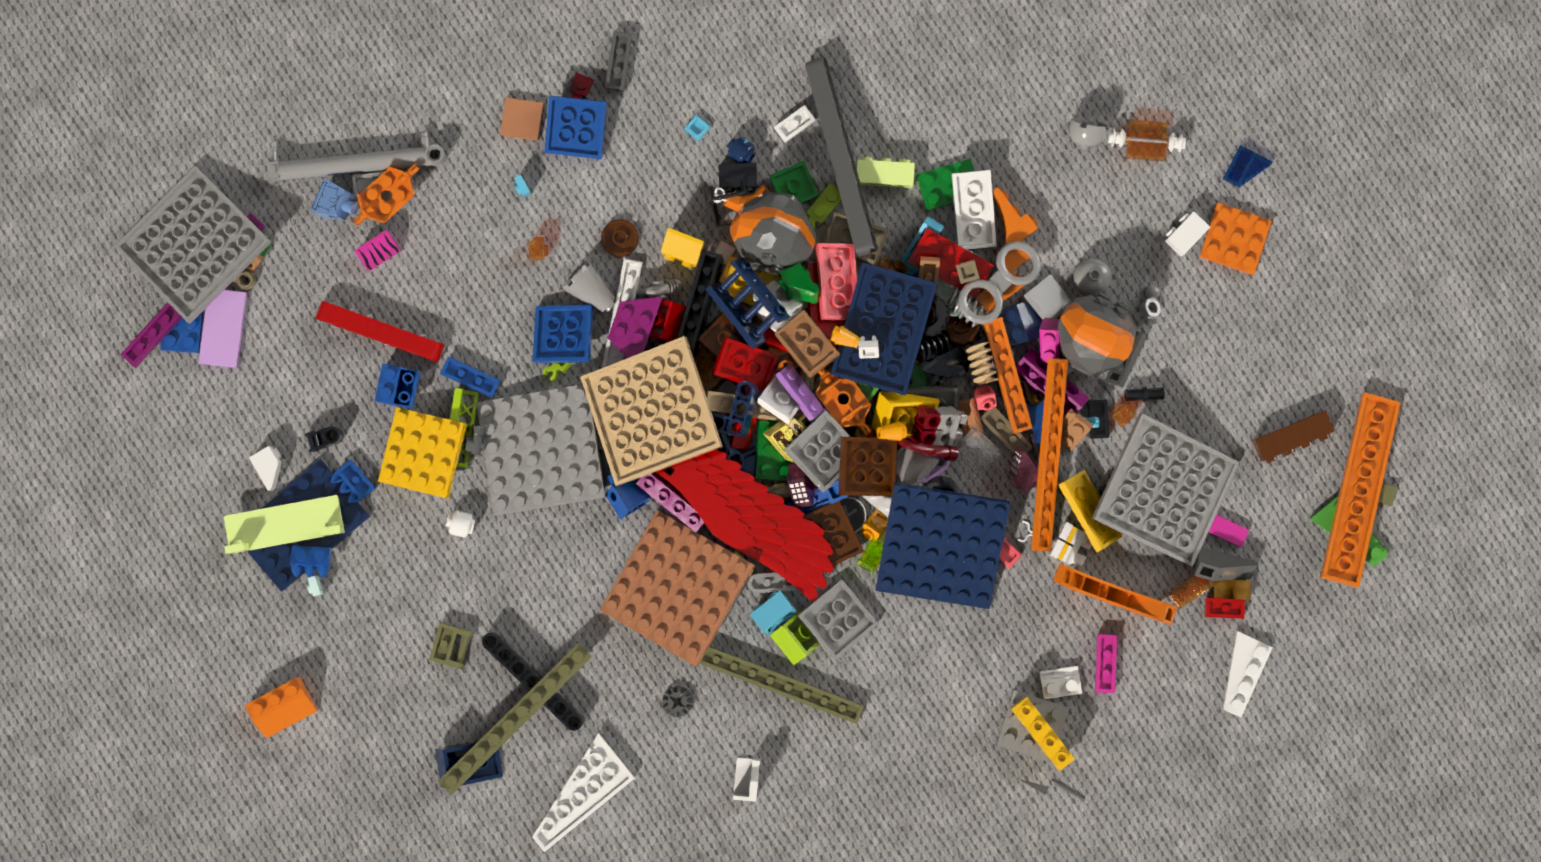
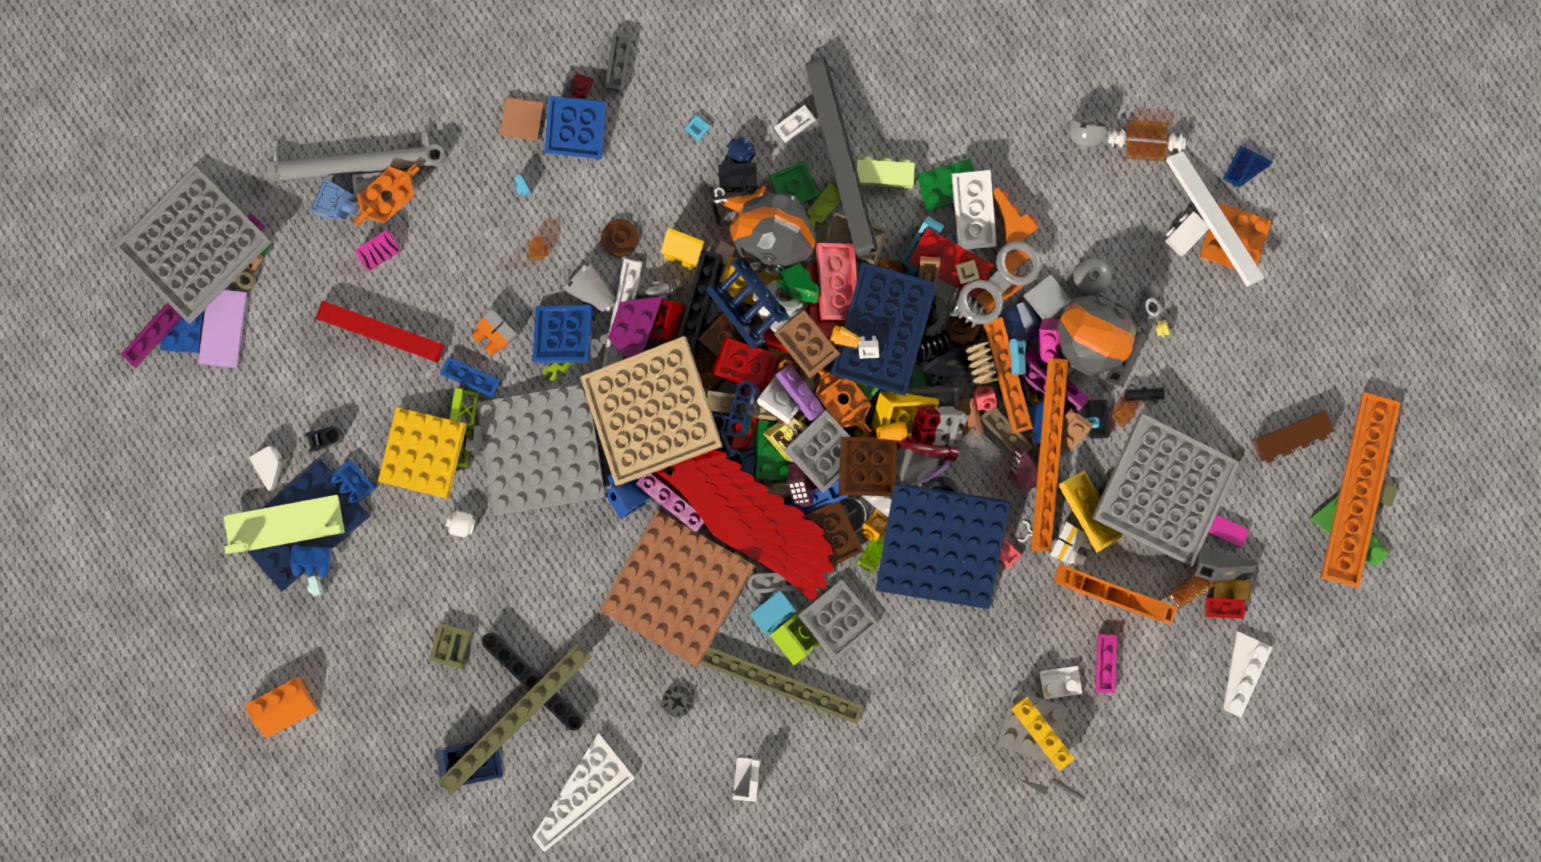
(397, 386): blue slope -> none
(496, 330): none -> orange hips
(1017, 351): none -> medium azure bar
(1162, 328): none -> light yellow plate
(1215, 219): none -> white tile

